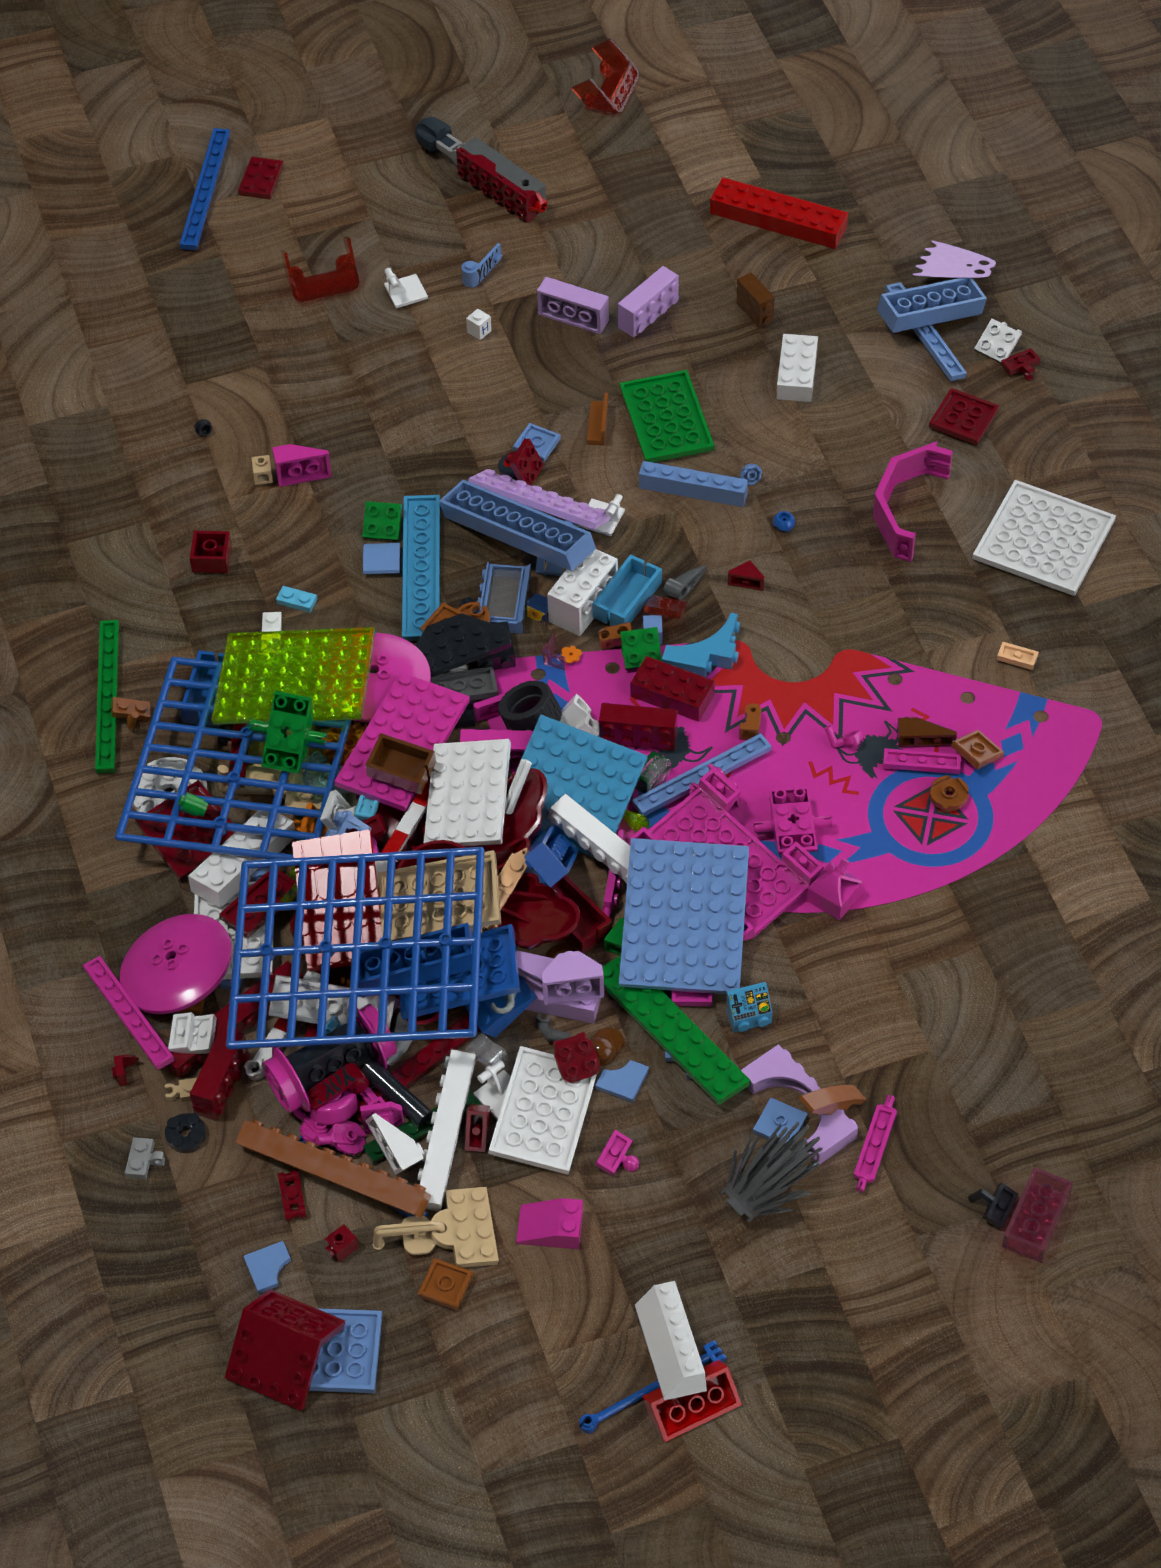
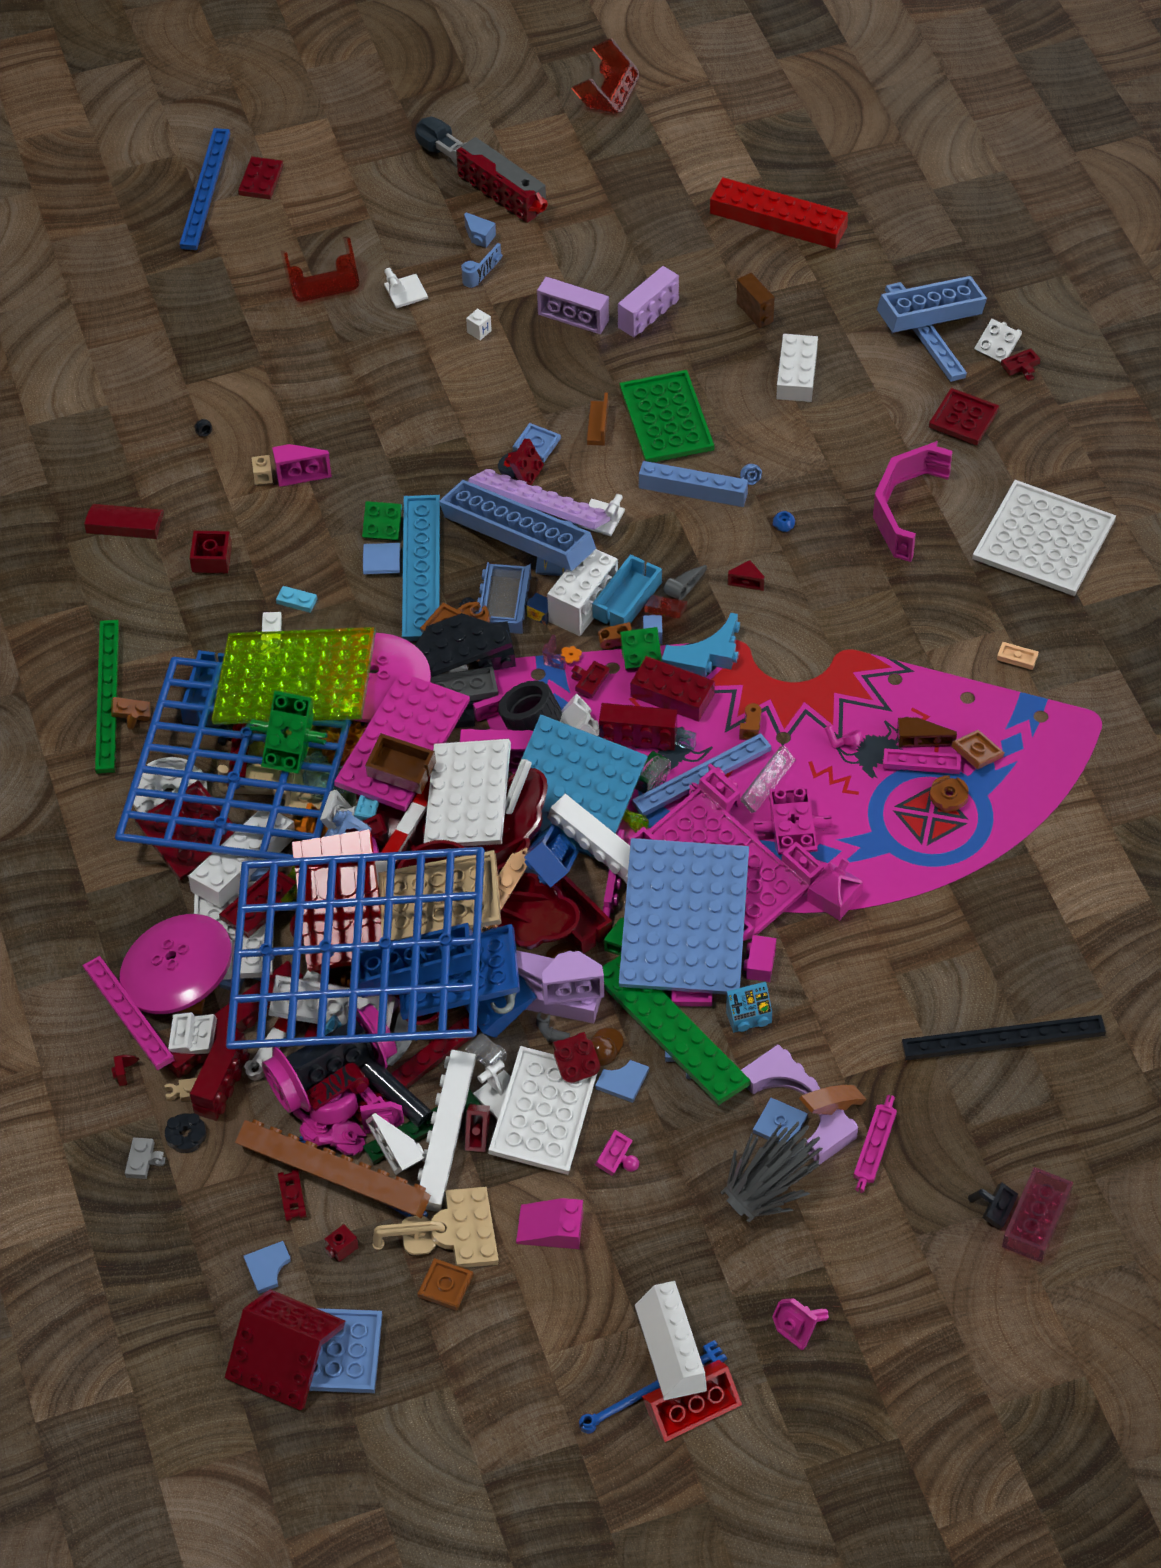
(123, 521): none -> dark red slope
(192, 804): green brick -> none
(479, 230): none -> medium blue slope
(590, 679): none -> dark red plate
(685, 739): none -> clear light blue plate
(761, 958): none -> dark pink brick
(767, 779): none -> clear plate
(797, 1321): none -> dark pink piece
(952, 262): lavender piece -> none
(1003, 1037): none -> black plate

